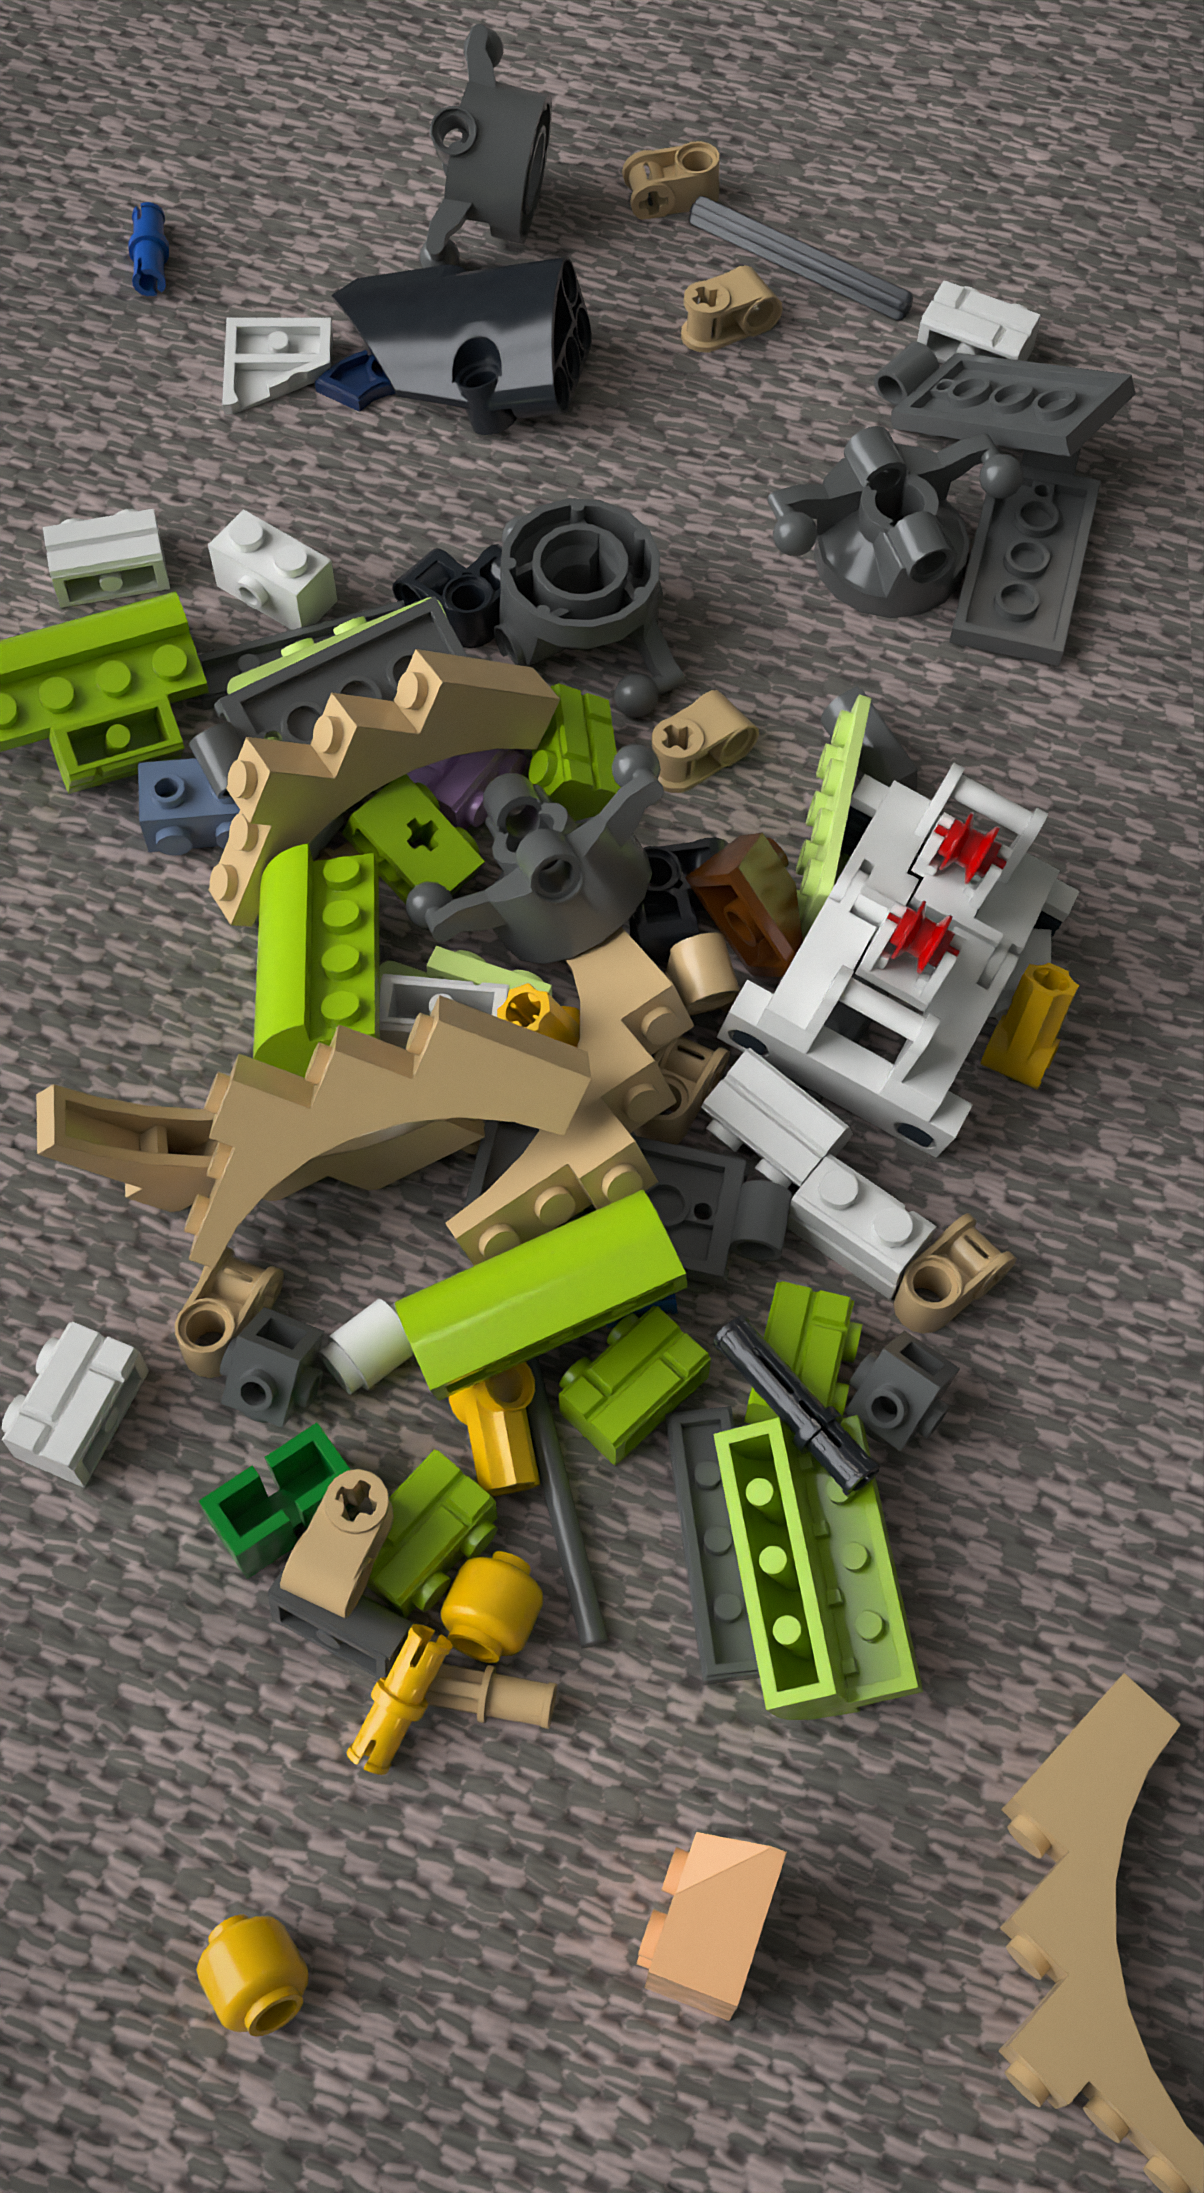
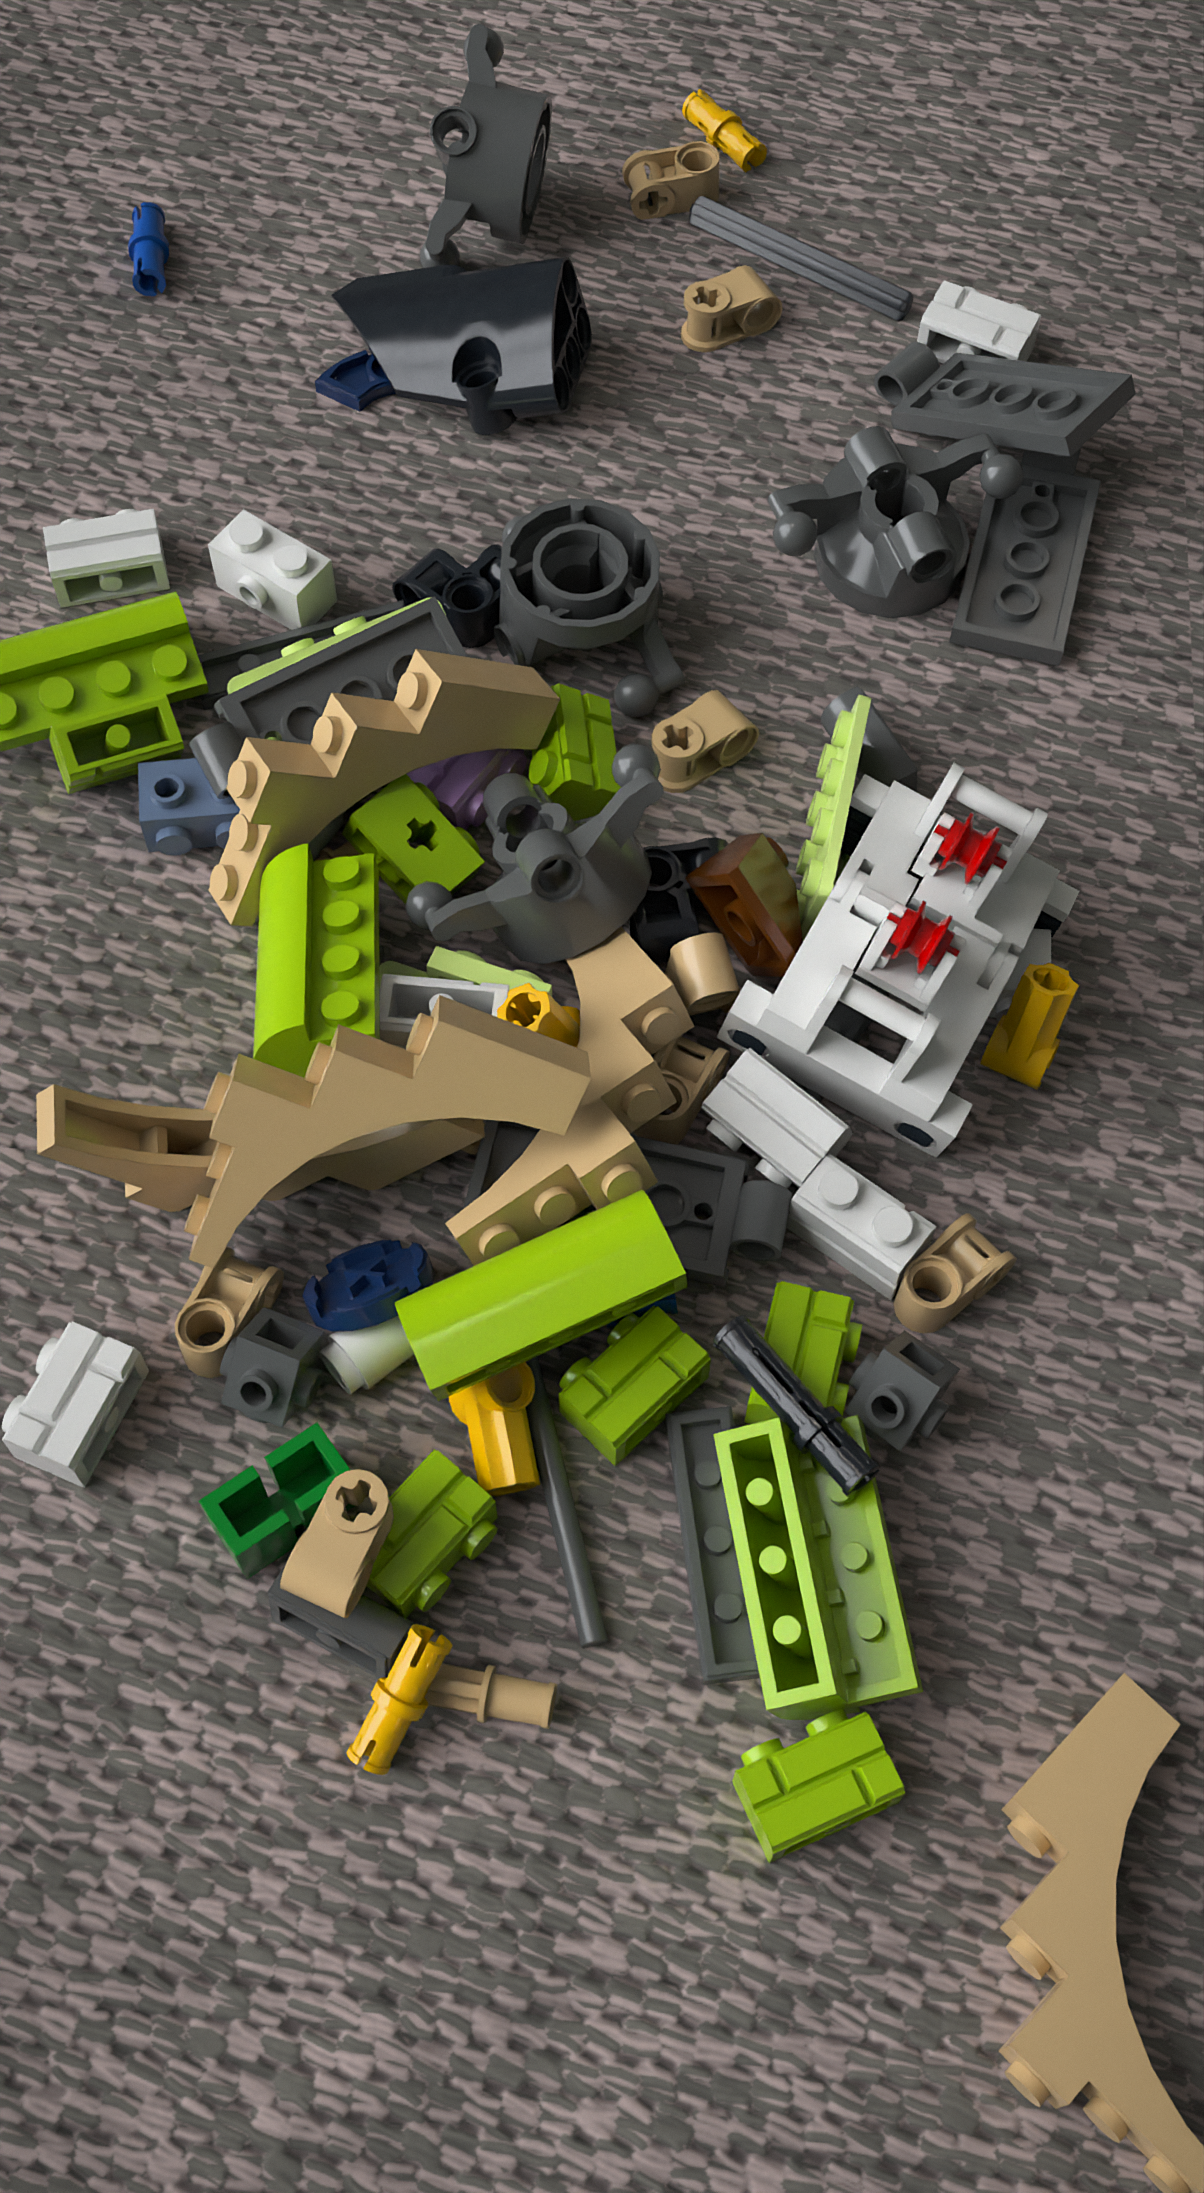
(253, 1974): yellow head -> none
(273, 358): white wing -> none
(367, 1284): none -> dark blue tile
(492, 1607): yellow head -> none
(713, 1923): light nougat slope -> none
(724, 130): none -> yellow pin
(817, 1783): none -> lime brick

